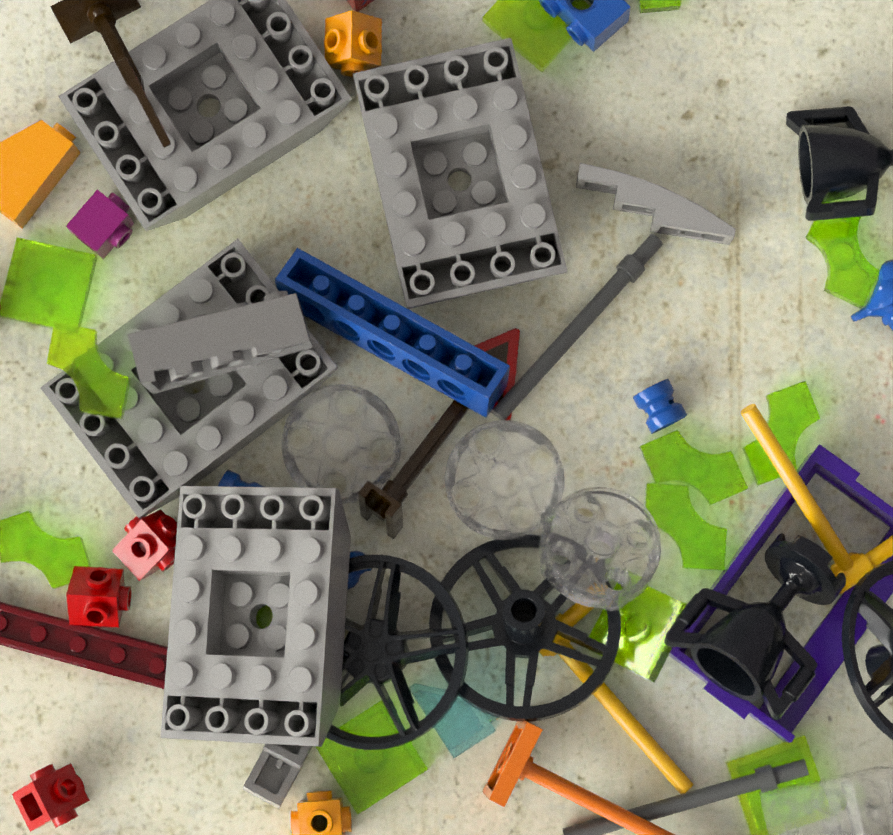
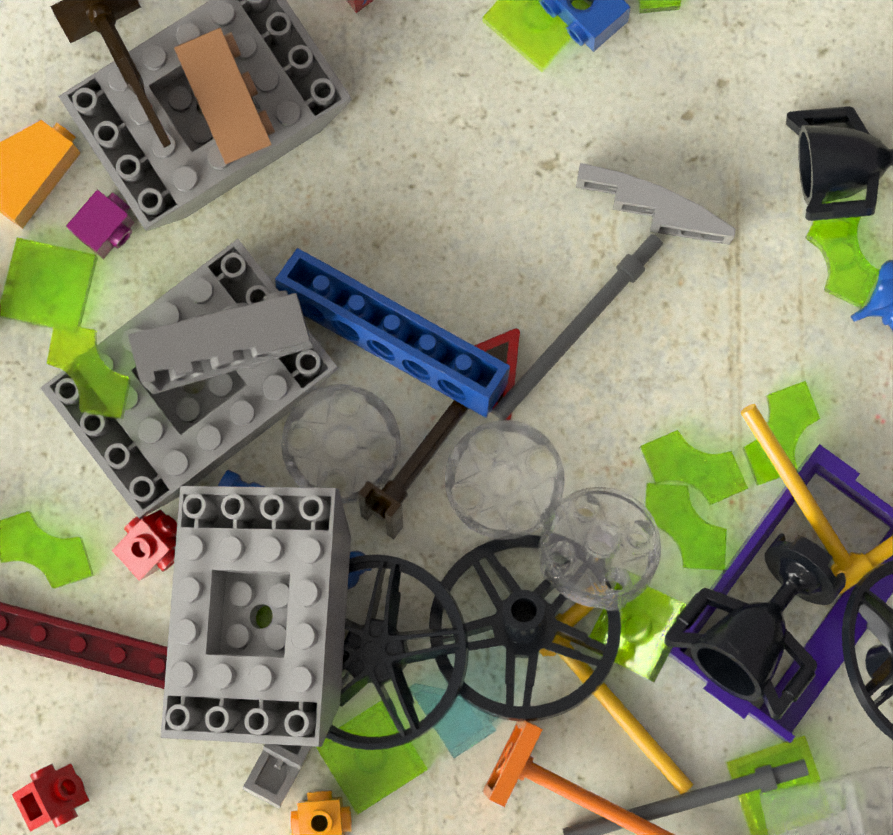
(97, 596): red brick -> none
(225, 94): none -> medium nougat wedge
(353, 42): light orange brick -> none
(449, 117): light grey slope -> none
(659, 405): blue wheel -> none

